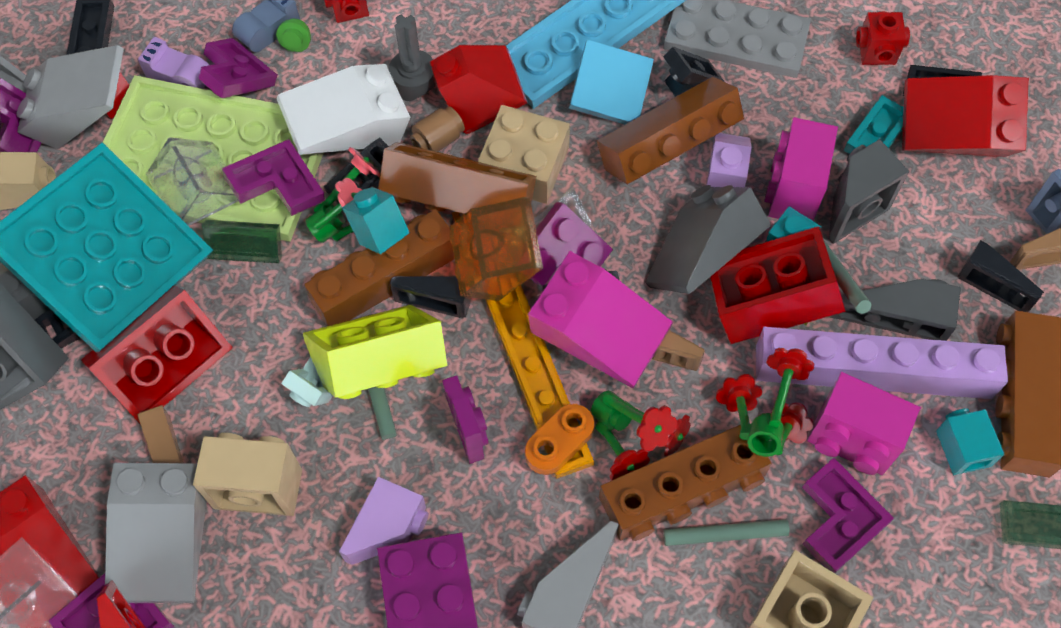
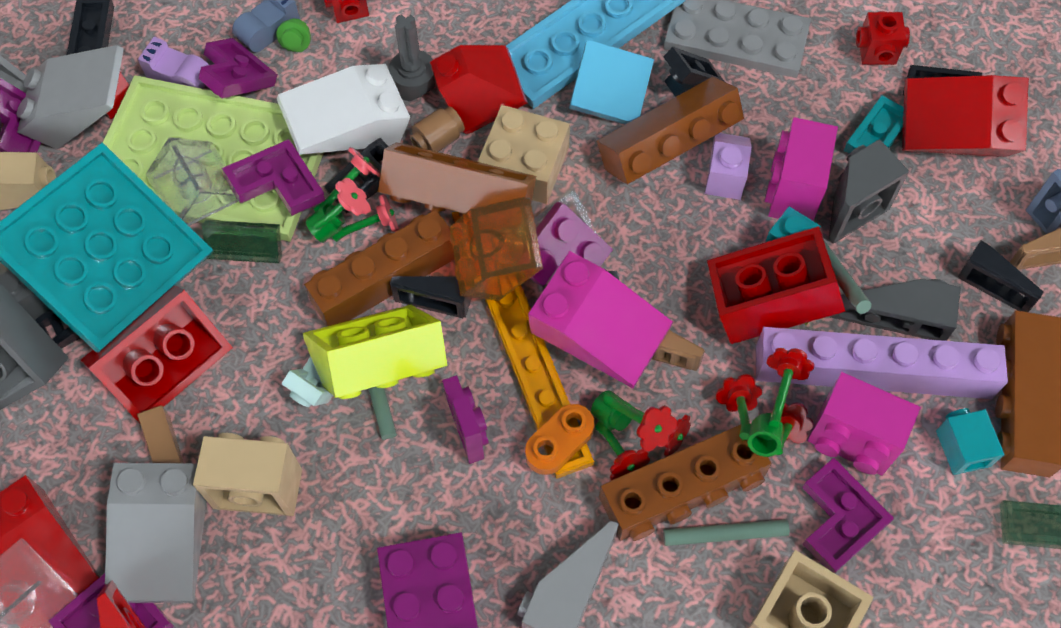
(375, 219): teal brick -> none
(386, 519): lavender slope -> none
(707, 236): dark grey slope -> none

